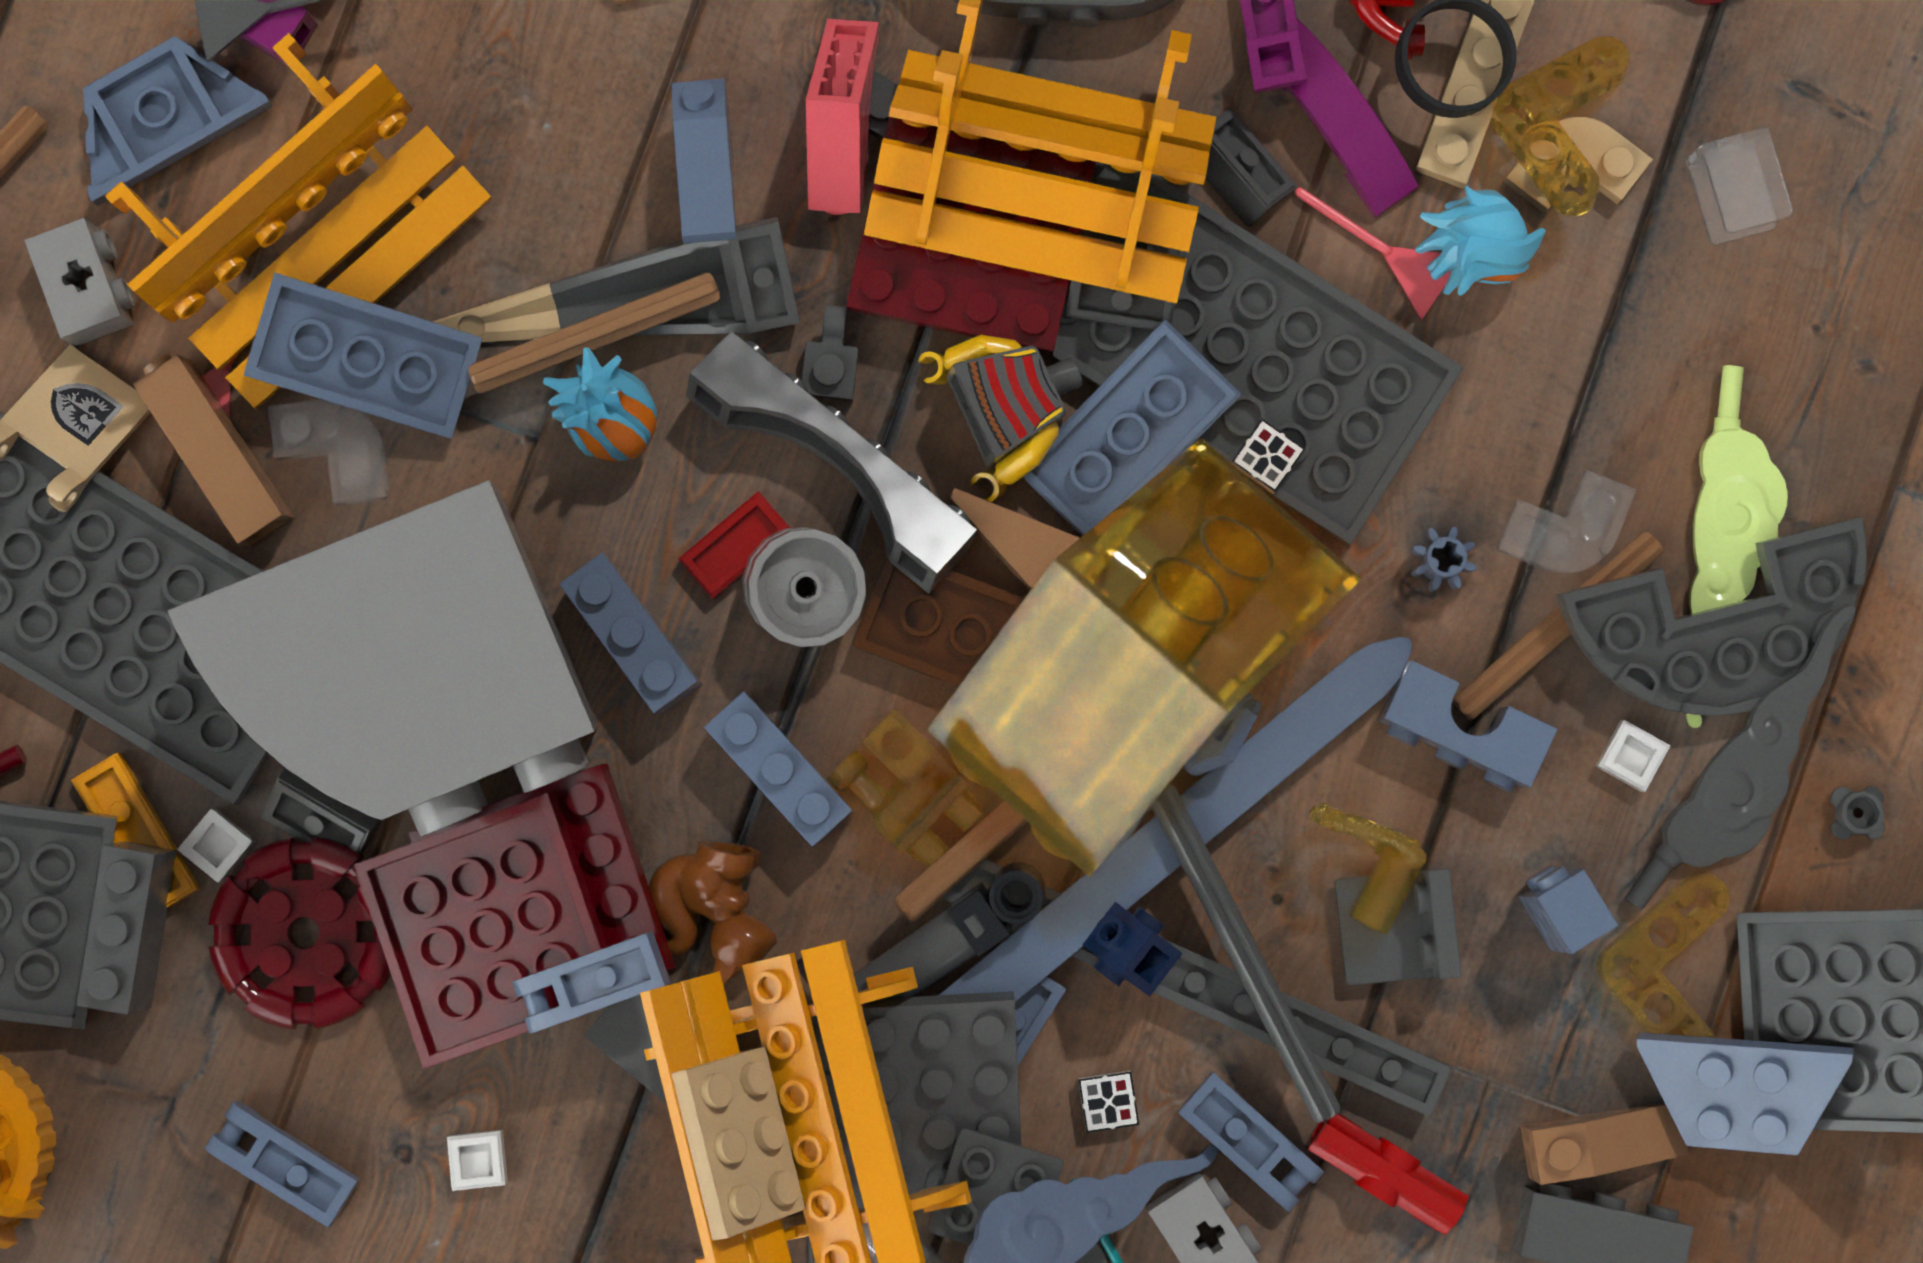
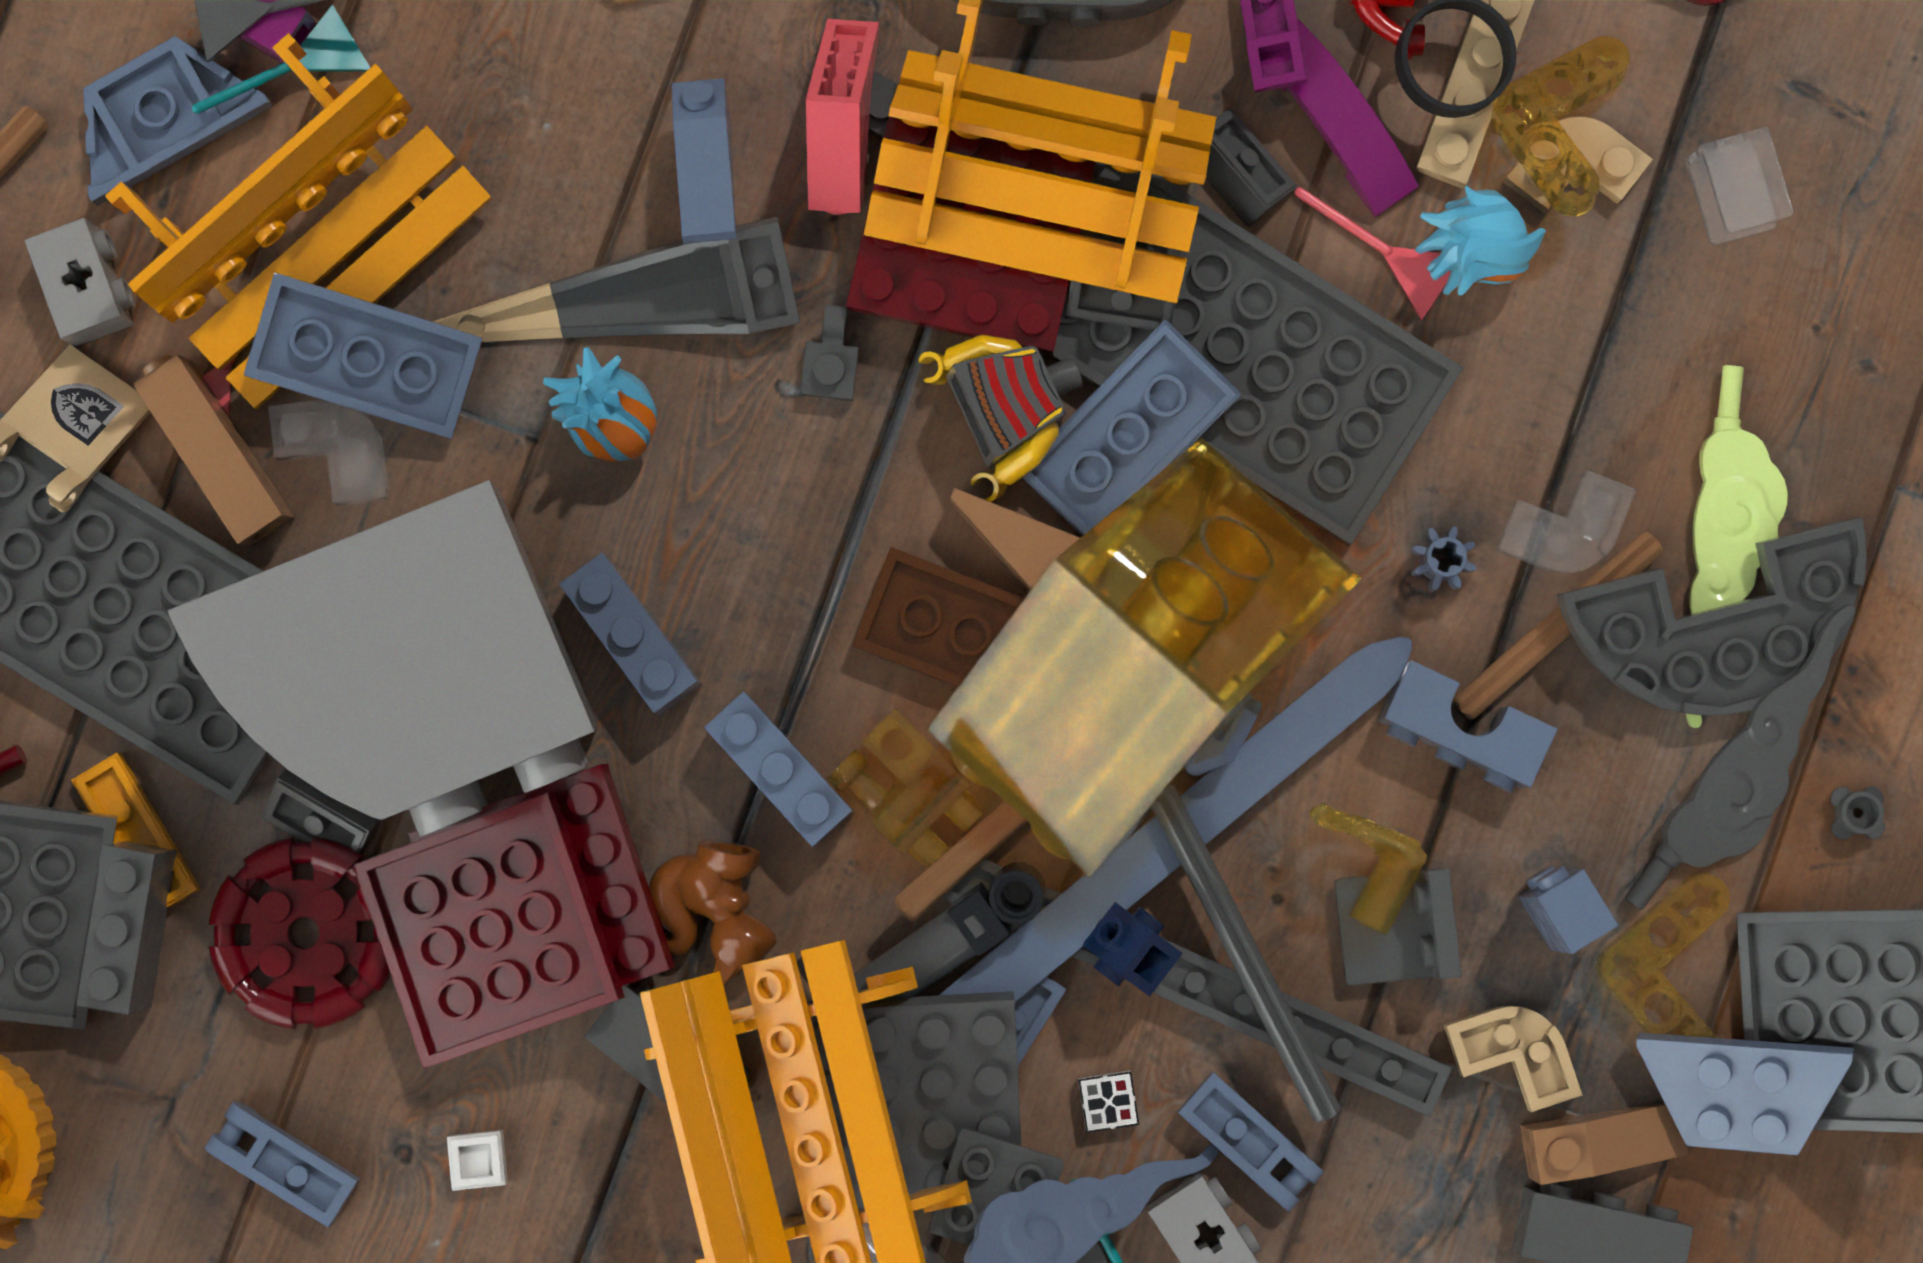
(217, 845): white tile -> none
(327, 50): none -> teal piece
(593, 981): sand blue plate -> none
(594, 332): medium nougat axle -> none
(723, 552): red tile -> none
(738, 1142): tan plate -> none
(752, 394): dark grey arch -> none
(772, 579): light grey wheel -> none
(1267, 456): tile -> none
(1388, 1173): red piece -> none
(1521, 1038): none -> tan plate
(1632, 755): white tile -> none

